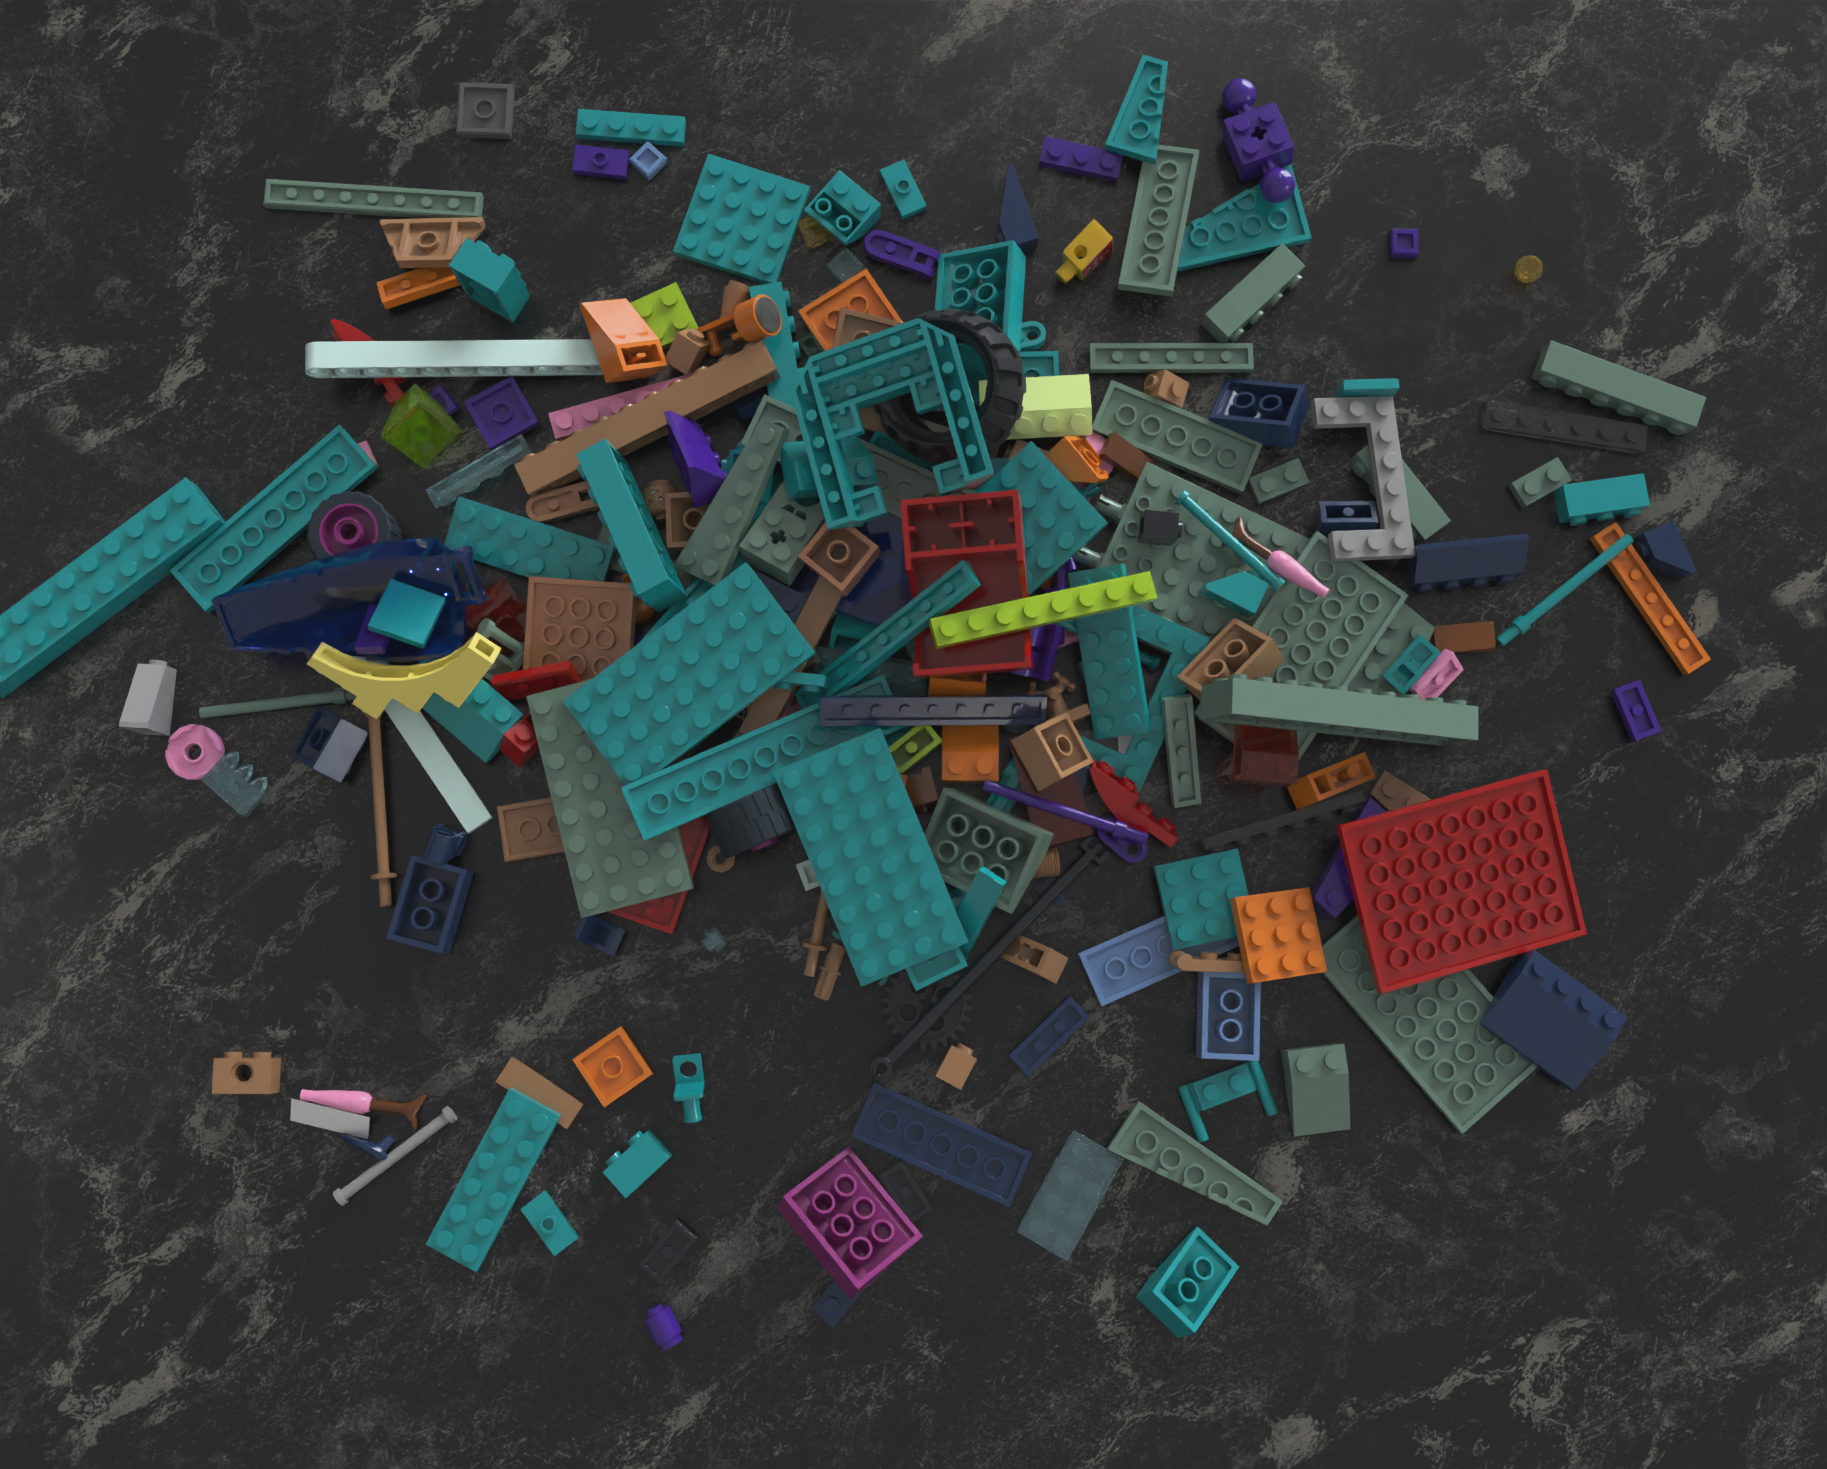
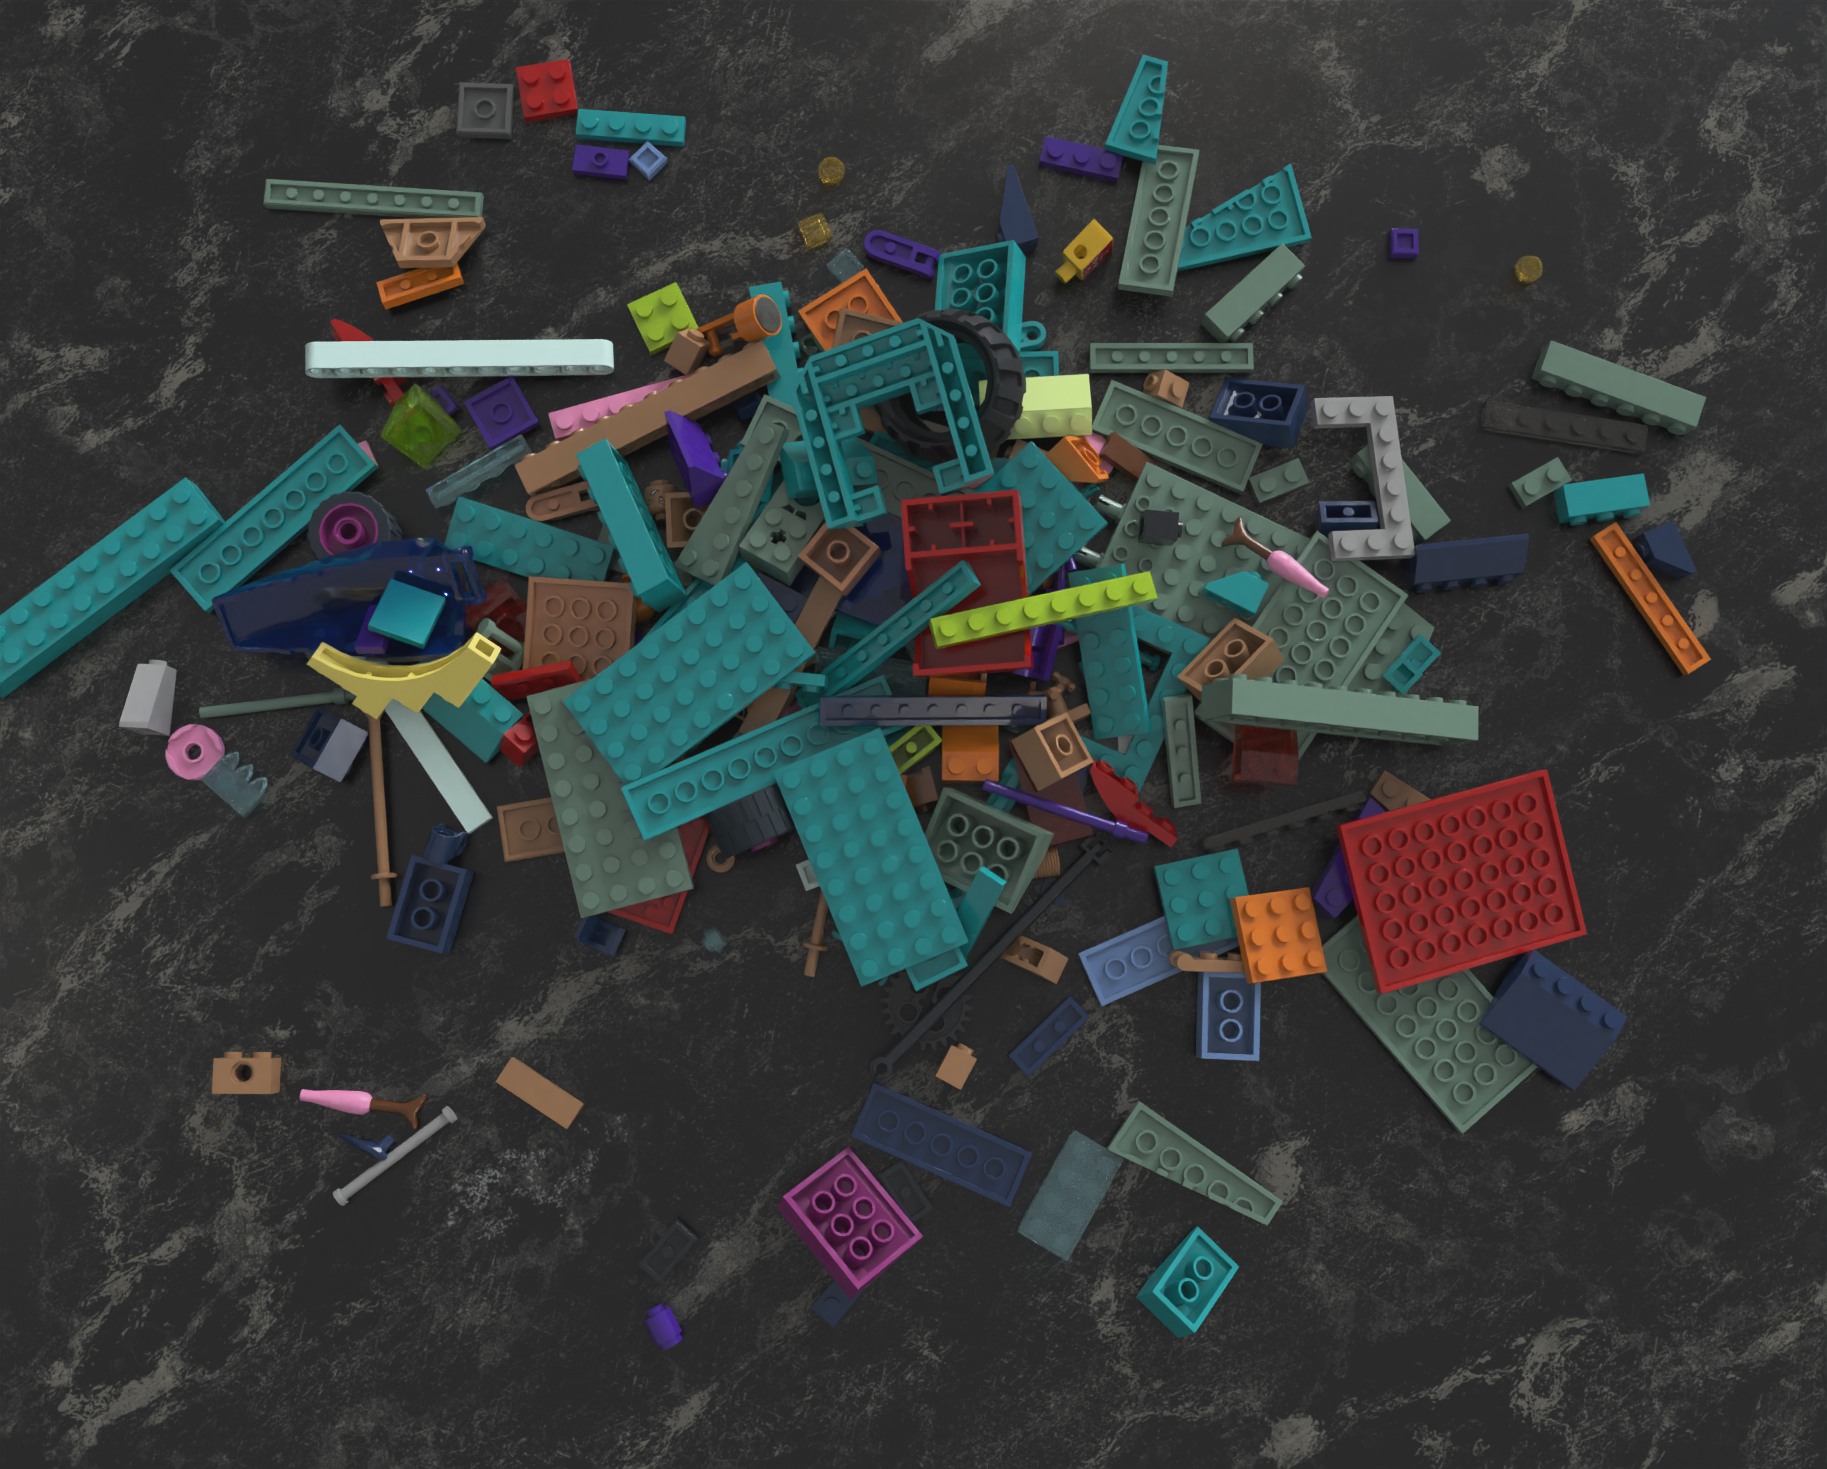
(329, 1118): white sticker -> none
(490, 279): teal brick -> none
(493, 1179): teal plate -> none
(547, 90): none -> red plate
(549, 1223): teal plate -> none
(612, 1066): orange plate -> none
(622, 340): orange slope -> none
(637, 1163): teal brick -> none
(689, 1088): teal bracket -> none
(733, 295): medium nougat cone -> none
(741, 220): teal plate -> none
(829, 971): medium nougat axle -> none
(831, 170): none -> clear yellow plate
(844, 209): teal slope -> none
(903, 189): teal plate -> none
(1120, 846): dark purple plate -> none
(1222, 1088): teal plate -> none
(1229, 540): teal bar -> none
(1258, 141): dark purple brick -> none
(1317, 1088): sand green slope -> none
(1331, 780): orange slope -> none
(1368, 388): teal tile -> none
(1437, 675): bright pink plate -> none
(1465, 637): dark orange slope -> none
(1523, 623): teal bar -> none
(1635, 710): dark purple plate -> none

